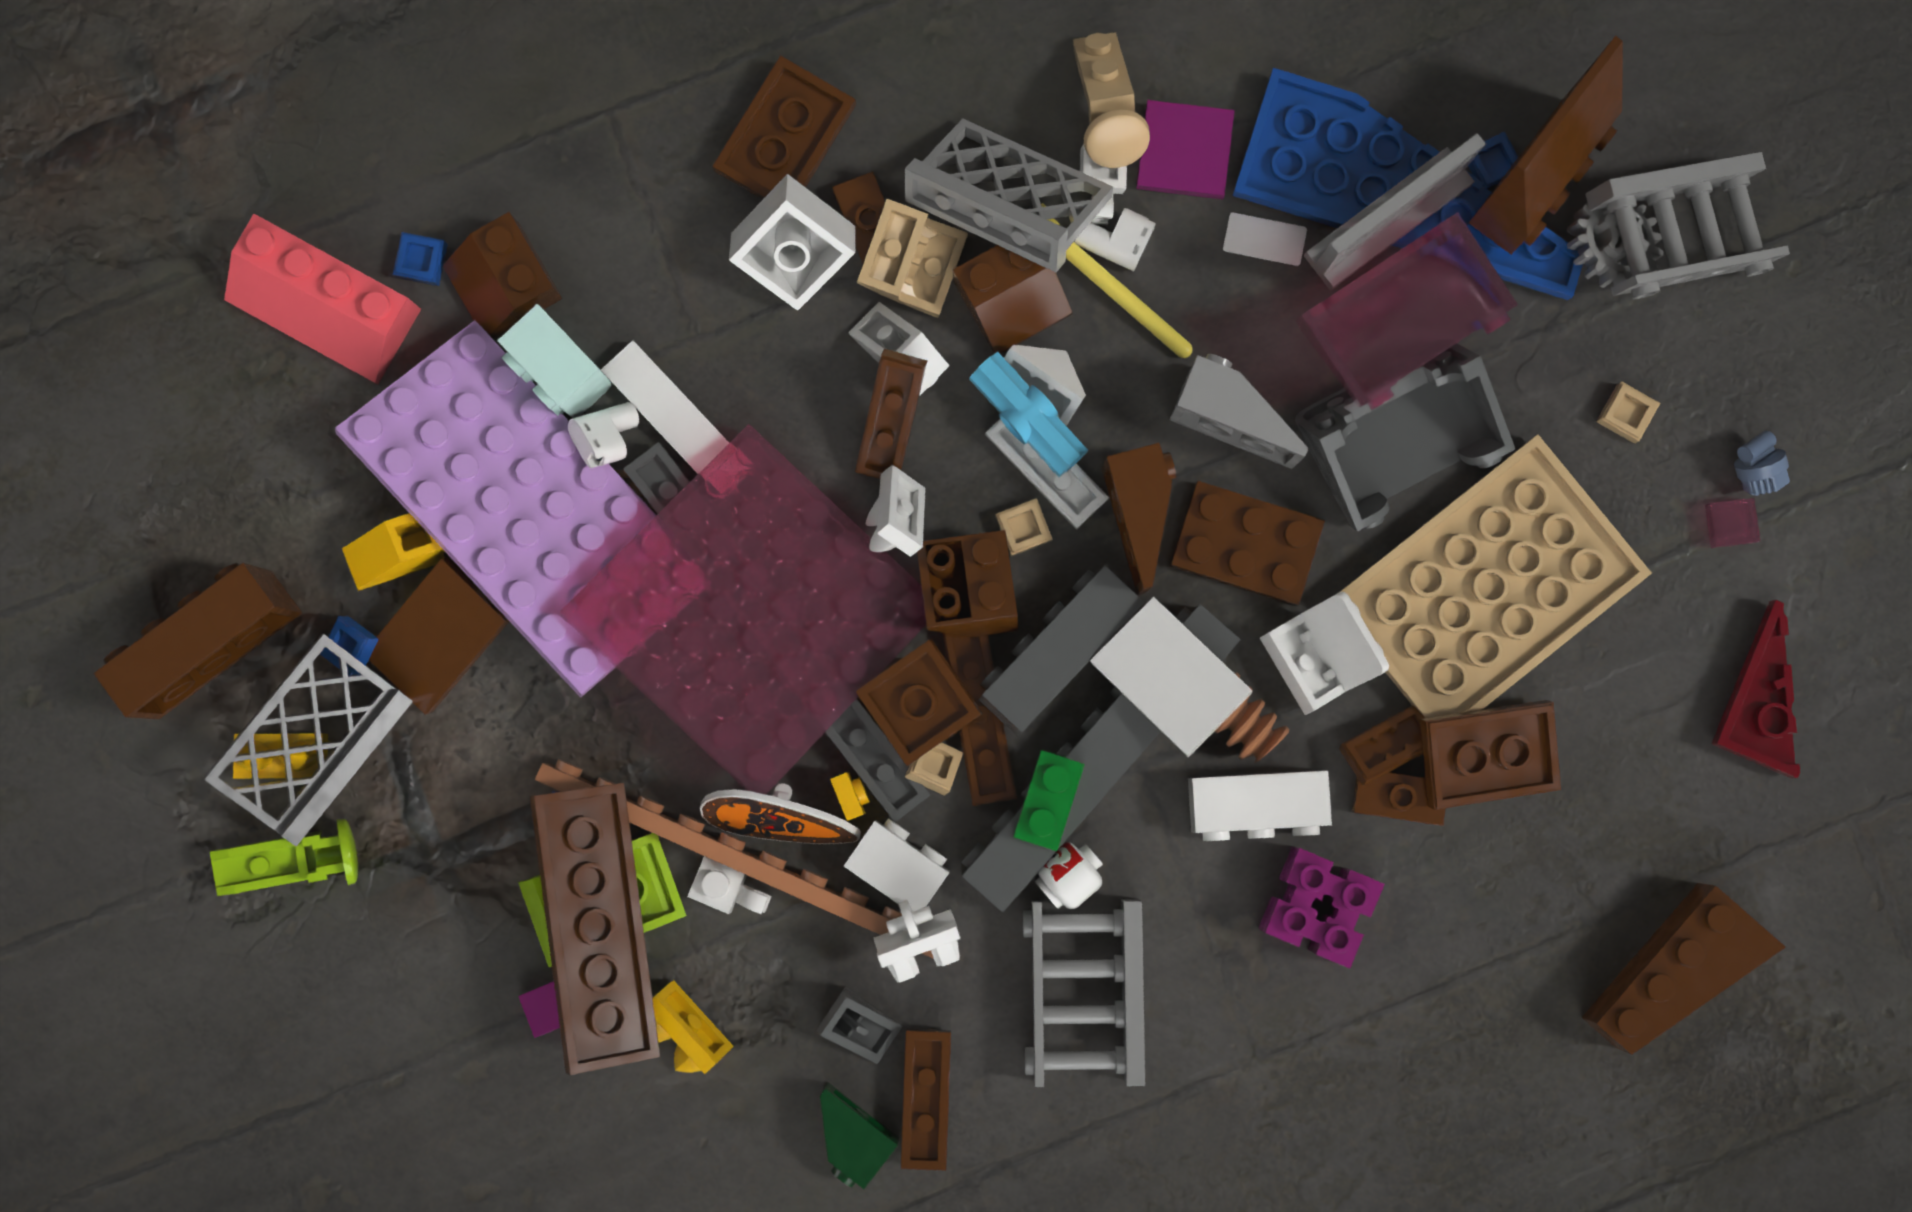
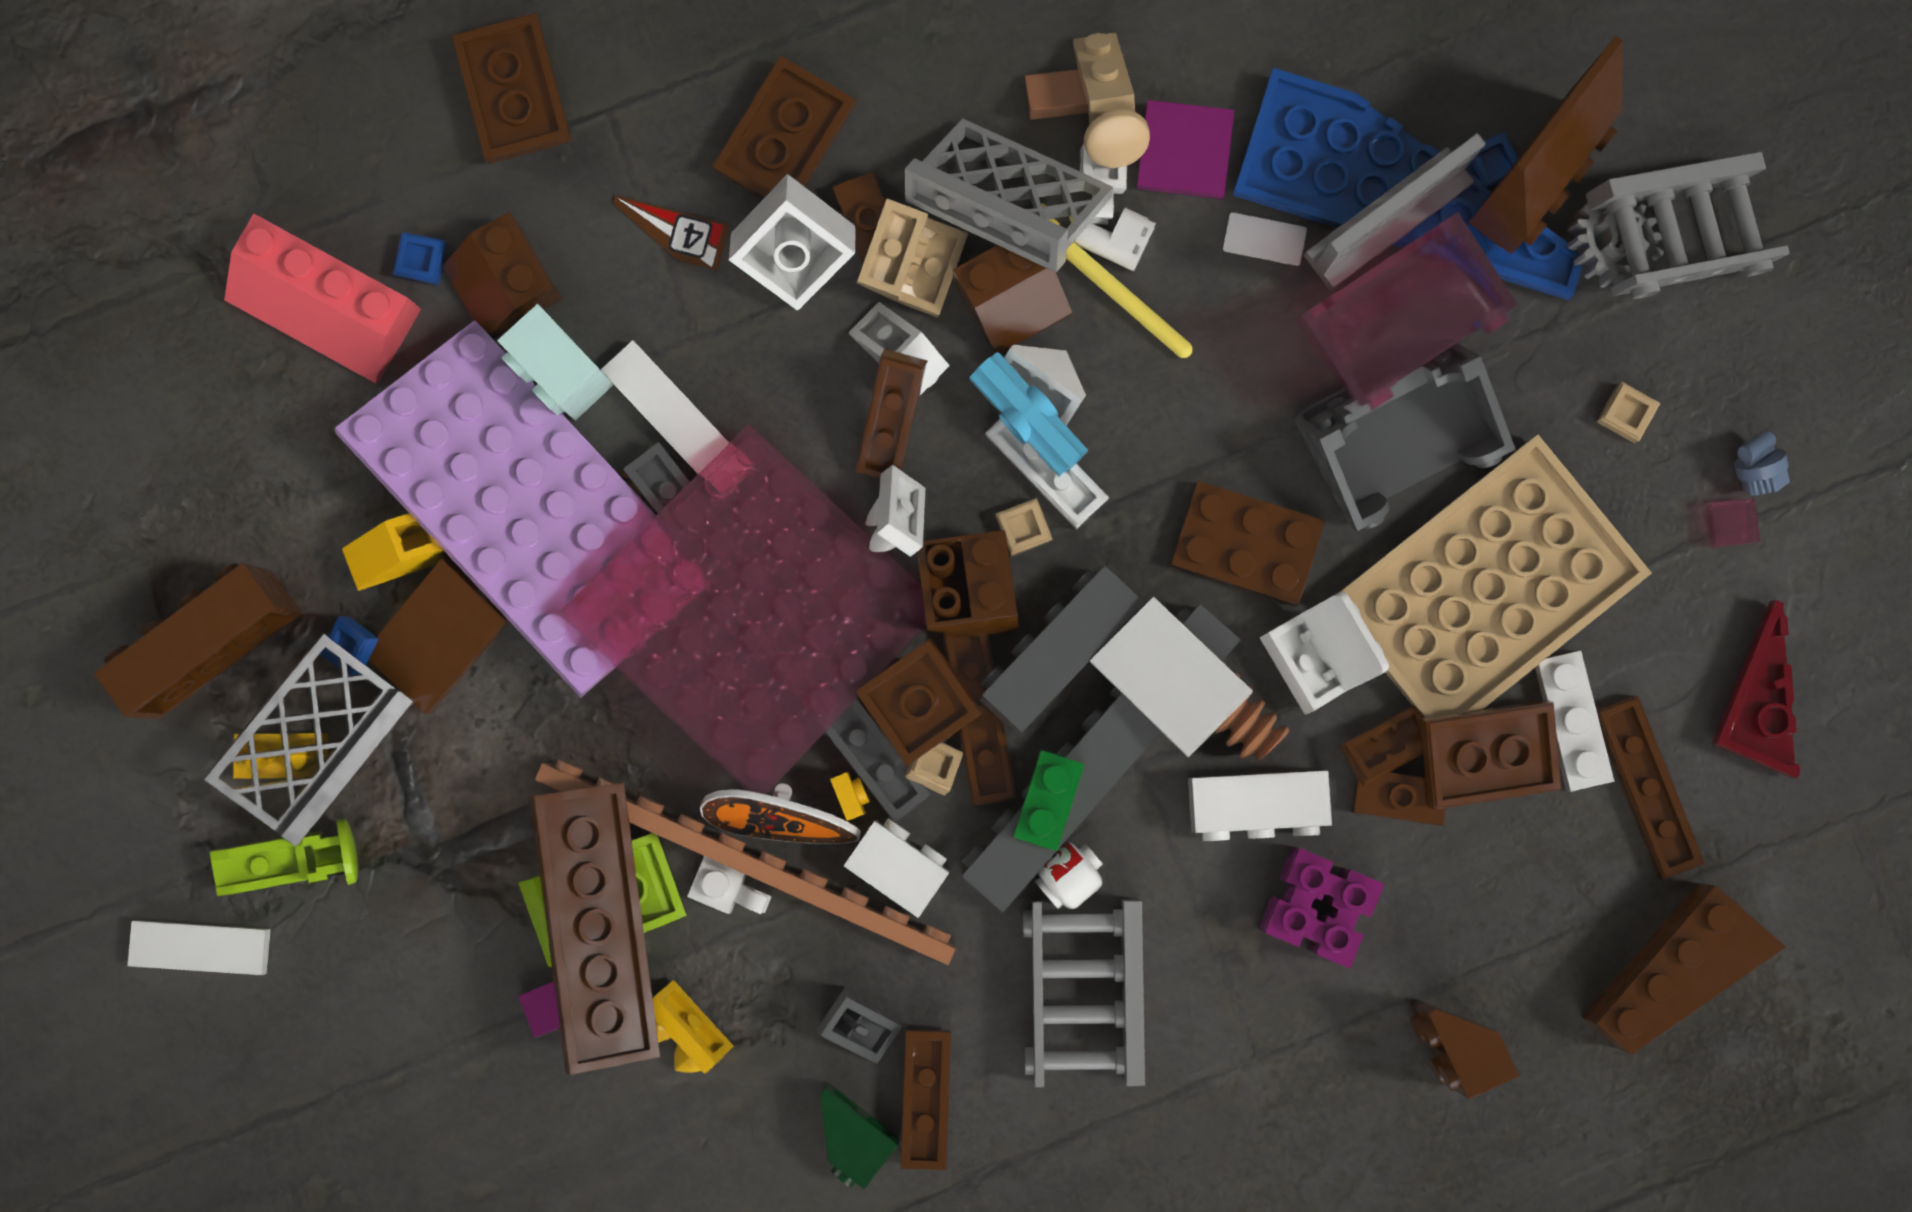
(199, 947): none -> white tile
(512, 88): none -> reddish brown plate
(598, 433): white piece -> none
(681, 234): none -> sticker
(916, 934): white hips -> none
(1055, 94): none -> nougat slope
(1139, 496): reddish brown slope -> none
(1231, 410): light grey slope -> none
(1465, 1052): none -> reddish brown slope
(1578, 730): none -> white plate
(1648, 788): none -> reddish brown tile

